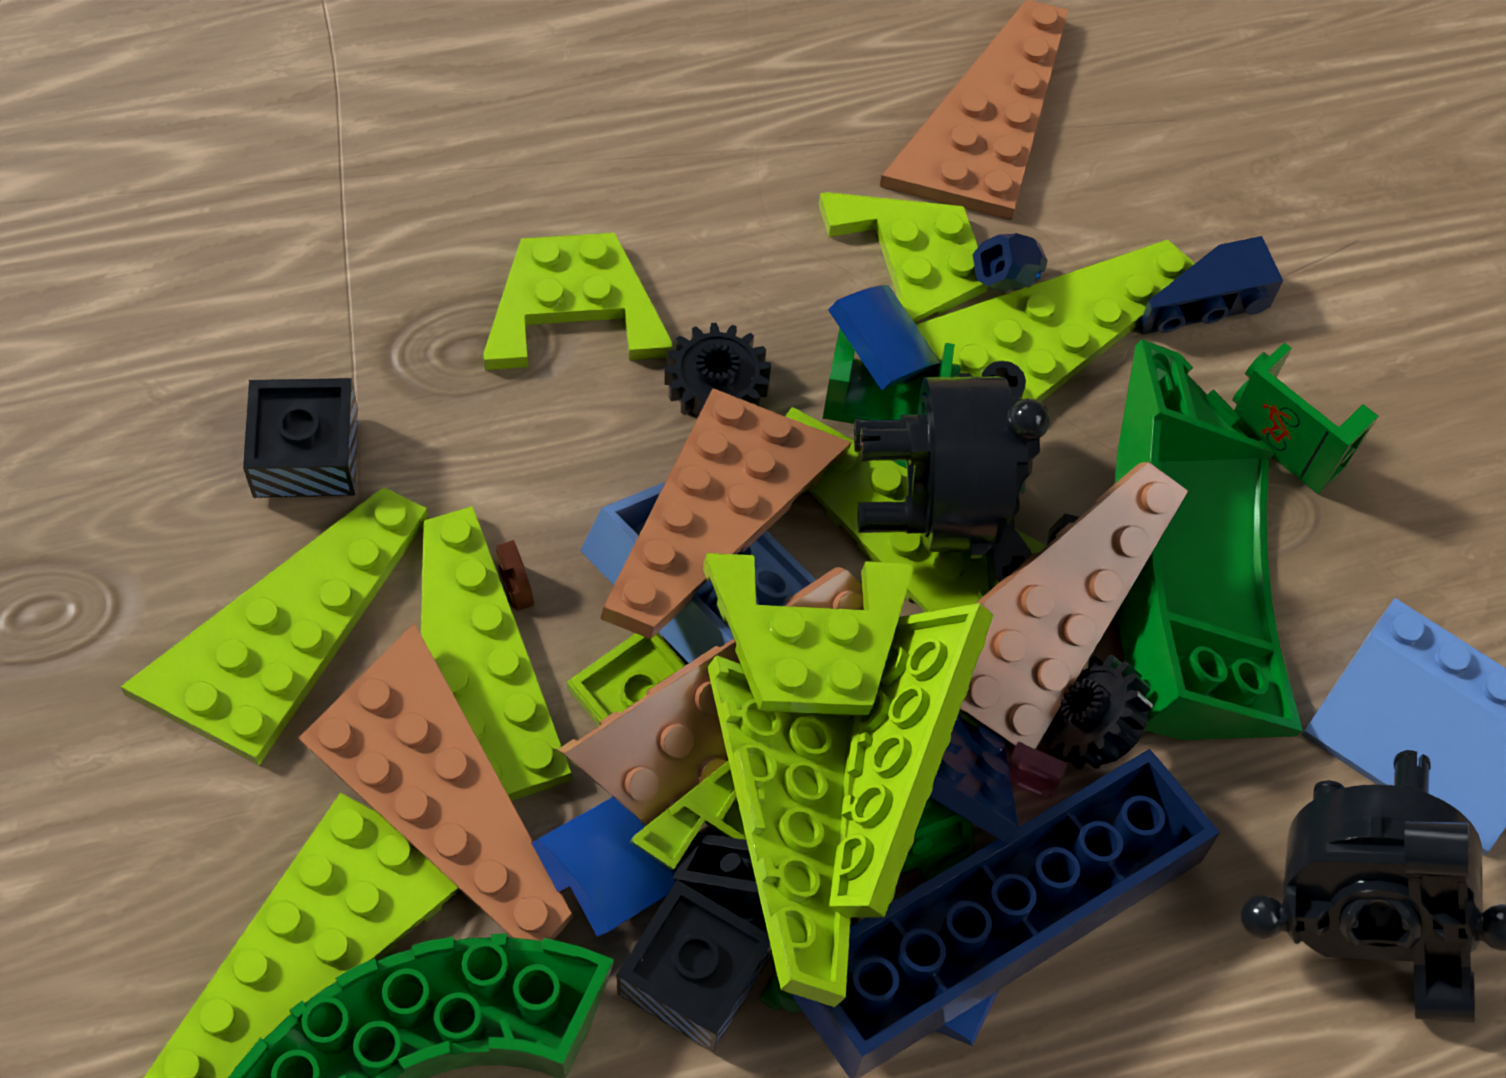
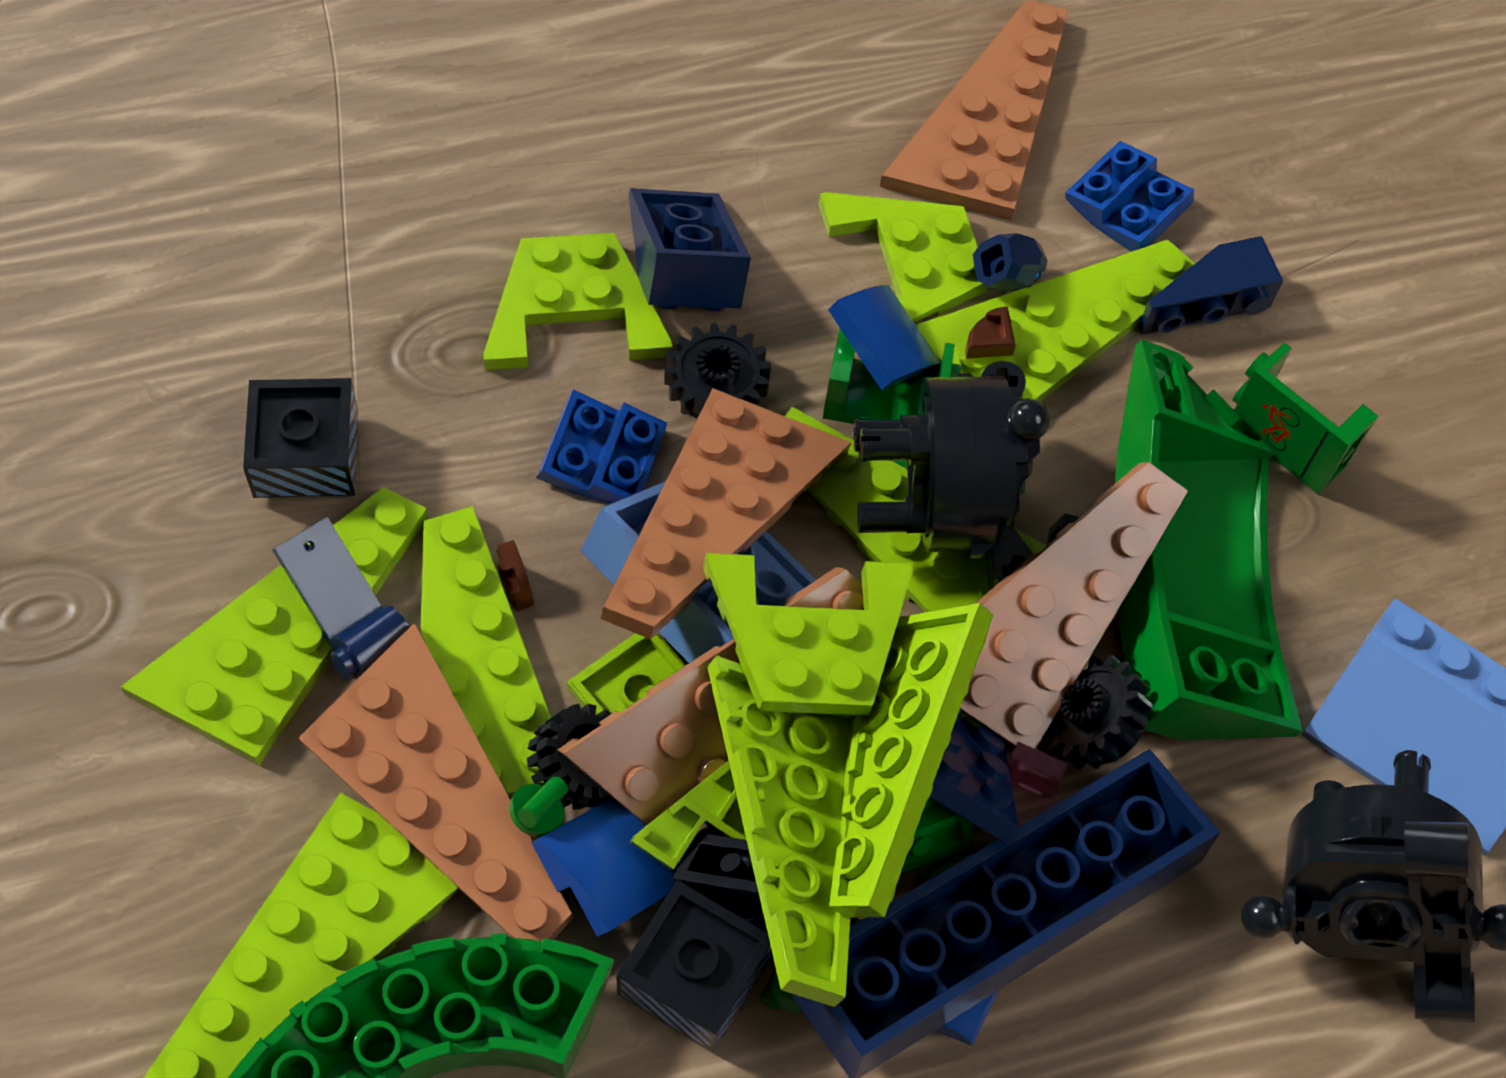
(339, 598): none -> door
(538, 807): none -> green plate
(553, 734): none -> black tyre
(601, 449): none -> blue slope
(687, 250): none -> dark blue slope
(991, 336): none -> copper tile
(1129, 197): none -> blue slope

